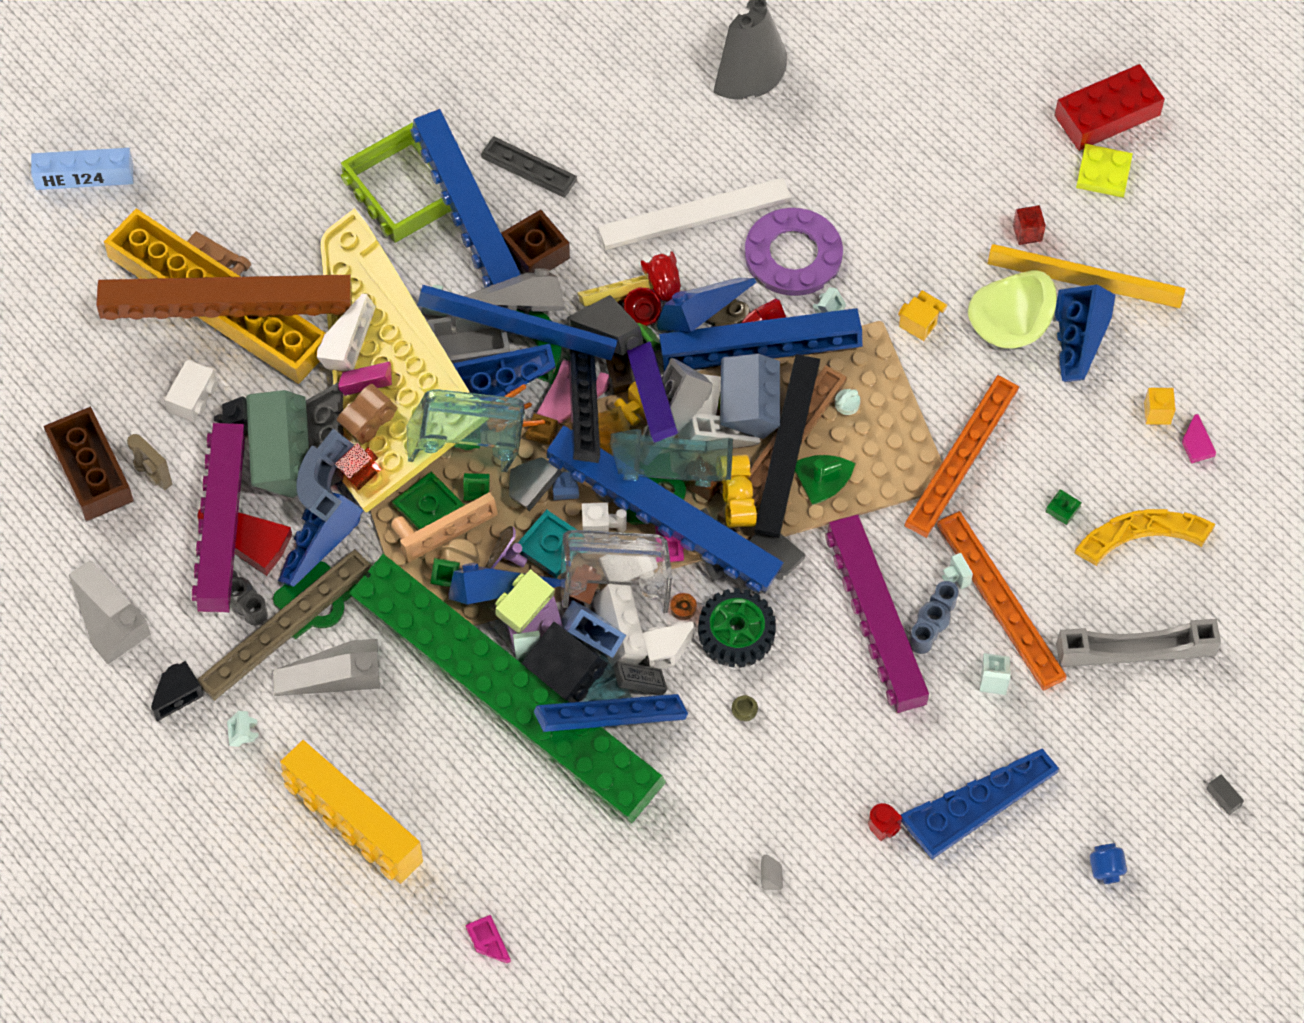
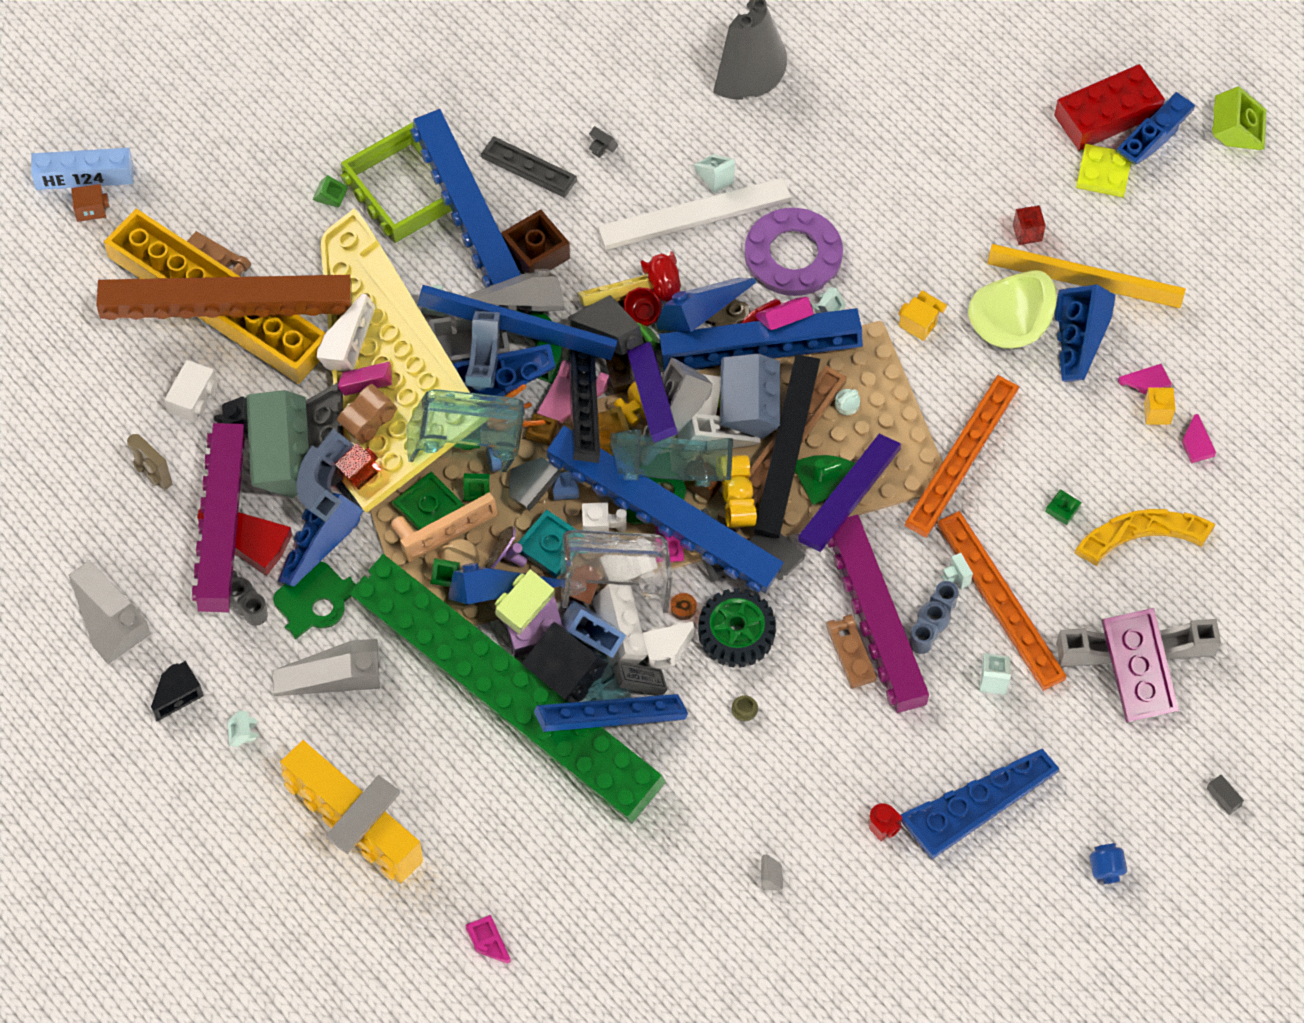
(88, 463): reddish brown brick -> none
(89, 202): none -> dark orange brick
(284, 625): dark tan tile -> none
(330, 192): none -> bright green slope
(362, 814): none -> light grey tile
(484, 350): none -> sand blue arch
(493, 462): none -> medium blue tile
(524, 644): light aqua slope -> none
(601, 142): none -> dark grey tile
(716, 171): none -> light aqua slope
(785, 313): none -> dark pink slope
(849, 492): none -> dark purple tile
(851, 652): none -> medium nougat plate
(1140, 665): none -> plate
(1147, 378): none -> dark pink tile
(1157, 130): none -> blue slope
(1239, 120): none -> lime slope

